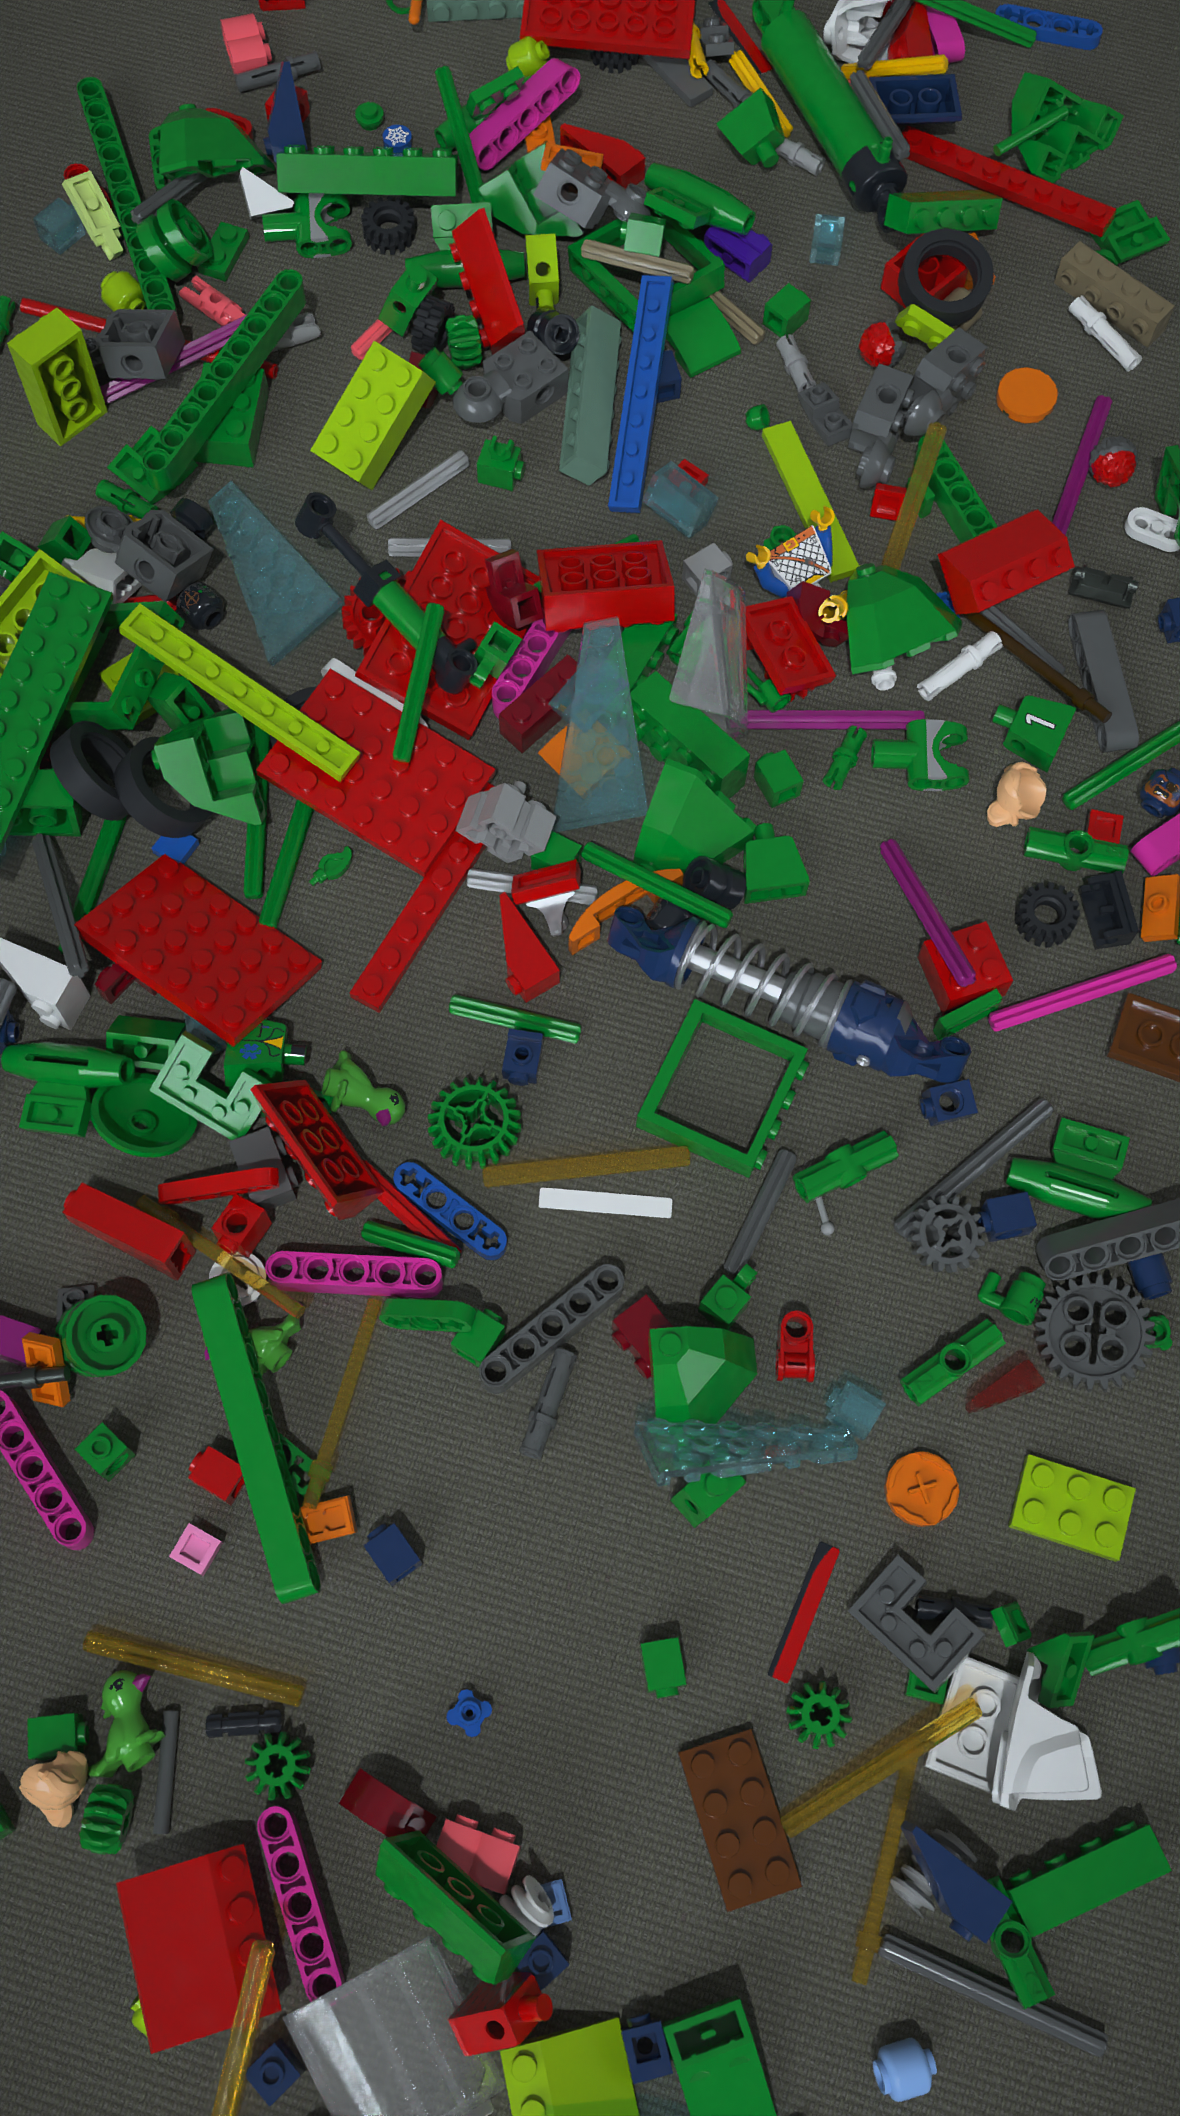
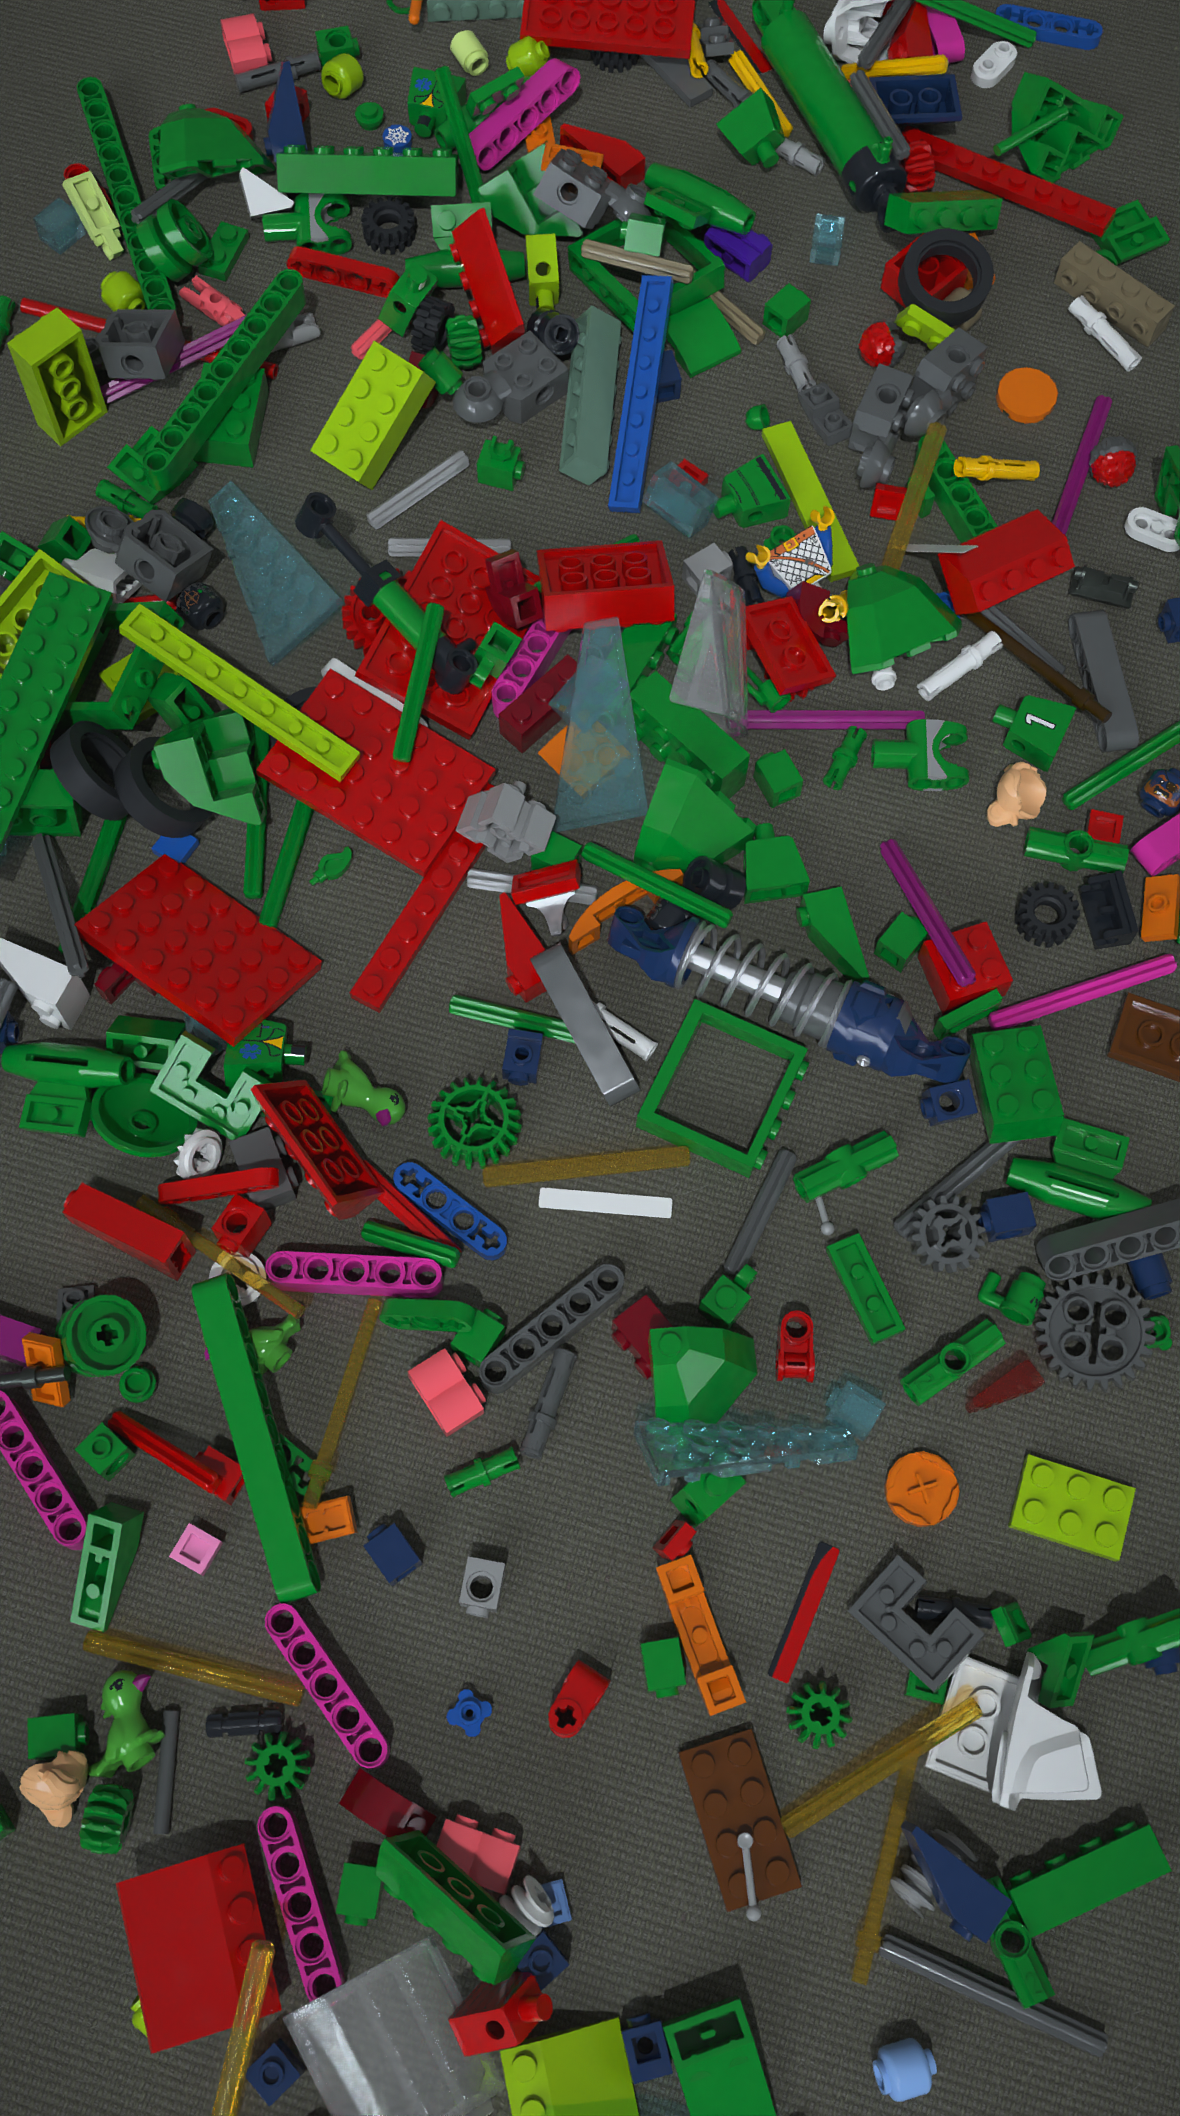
(105, 1563): none -> green slope
(137, 1384): none -> green plate
(165, 1451): none -> red axle
(202, 1141): none -> white gear
(311, 263): none -> red beam
(311, 1675): none -> dark pink beam
(334, 42): none -> green brick
(342, 76): none -> lime head
(359, 1894): none -> green brick
(425, 100): none -> green torso
(447, 1392): none -> coral brick
(469, 52): none -> yellowish green brick
(482, 1472): none -> green pin
(482, 1569): none -> light grey brick
(579, 1694): none -> red piece
(585, 1024): none -> dark grey beam
(642, 1046): none -> white pin
(675, 1540): none -> red plate
(699, 1635): none -> orange slope
(745, 576): none -> black pin
(753, 494): none -> green torso
(753, 1911): none -> light grey hinge
(832, 931): none -> green slope
(865, 1289): none -> green plate
(901, 941): none -> green brick
(919, 167): none -> red gear
(939, 548): none -> white sticker
(986, 468): none -> yellow pin
(993, 64): none -> white plate
(1015, 1084): none -> green brick

